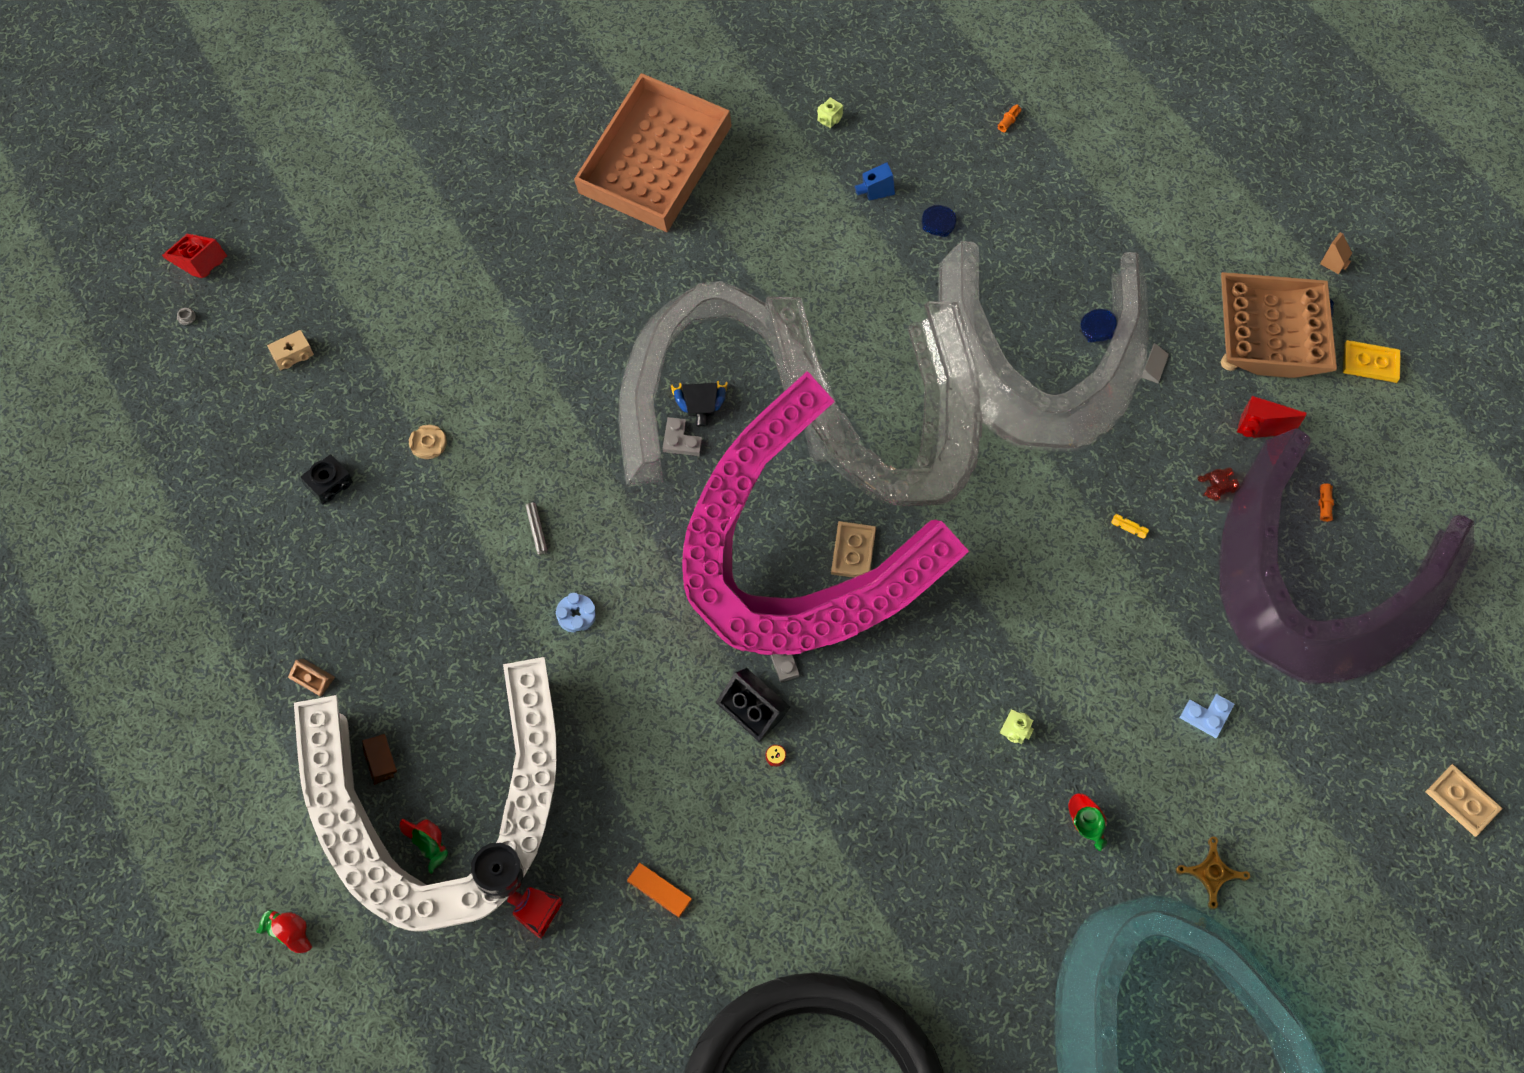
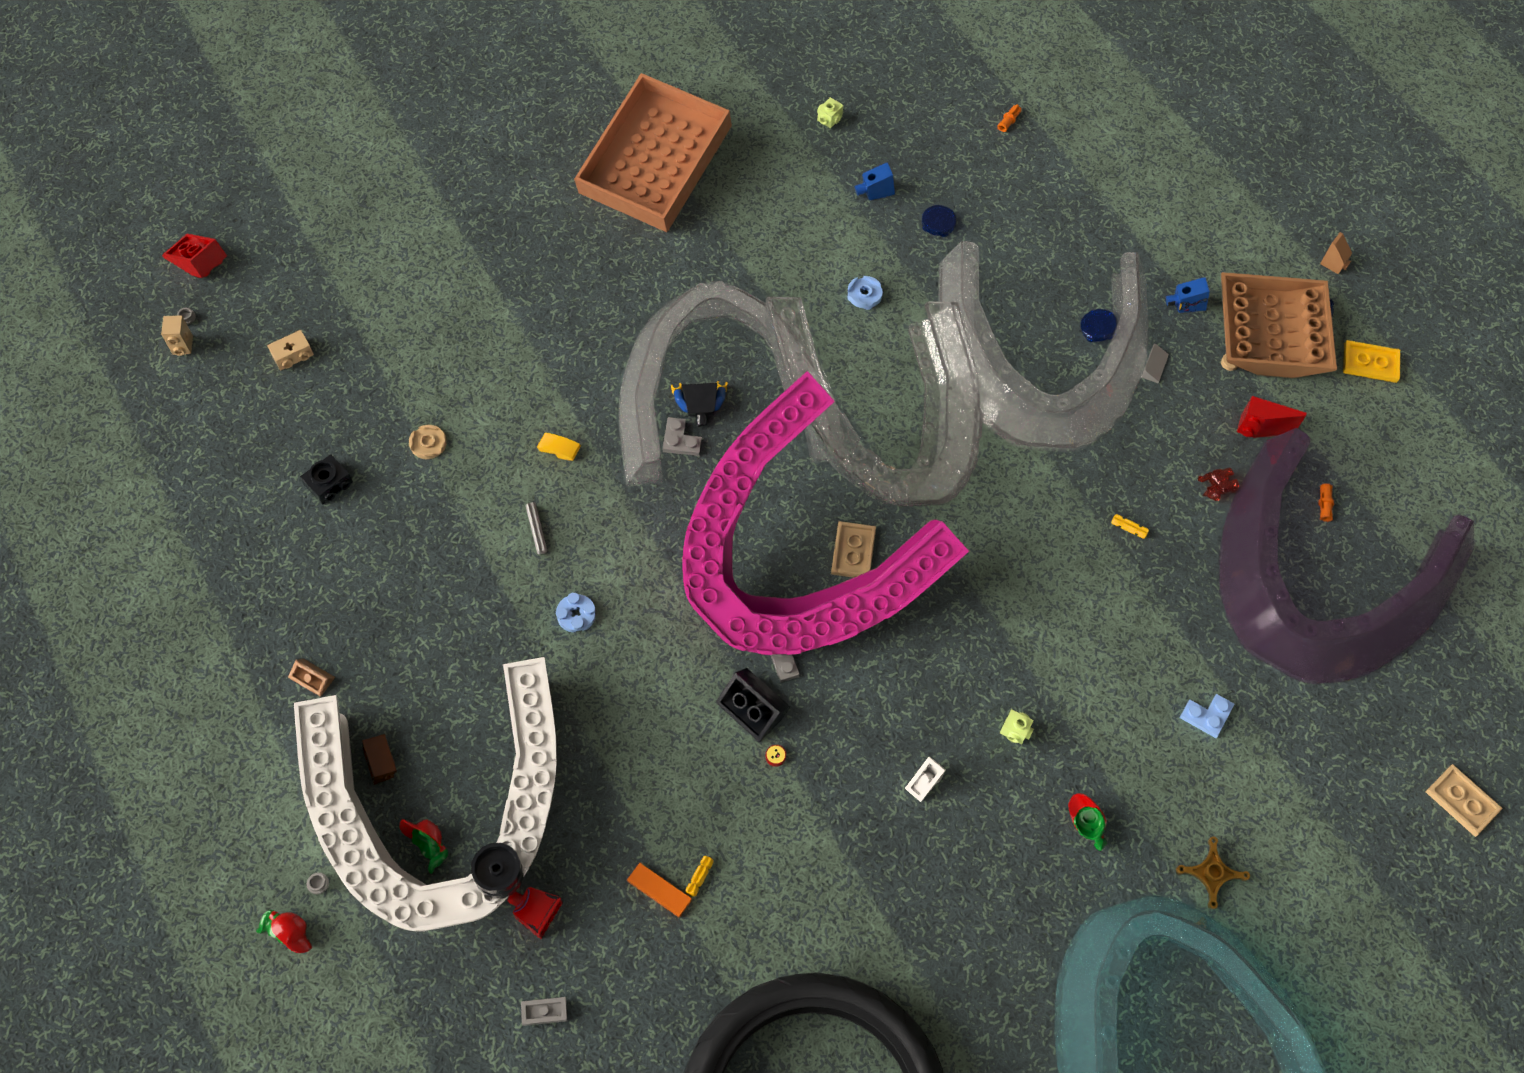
(177, 335): none -> tan brick
(317, 883): none -> light grey plate
(544, 1011): none -> light grey plate
(558, 445): none -> yellow slope
(699, 876): none -> yellow axle
(868, 300): none -> light blue plate
(925, 779): none -> white slope
(1190, 296): none -> blue torso

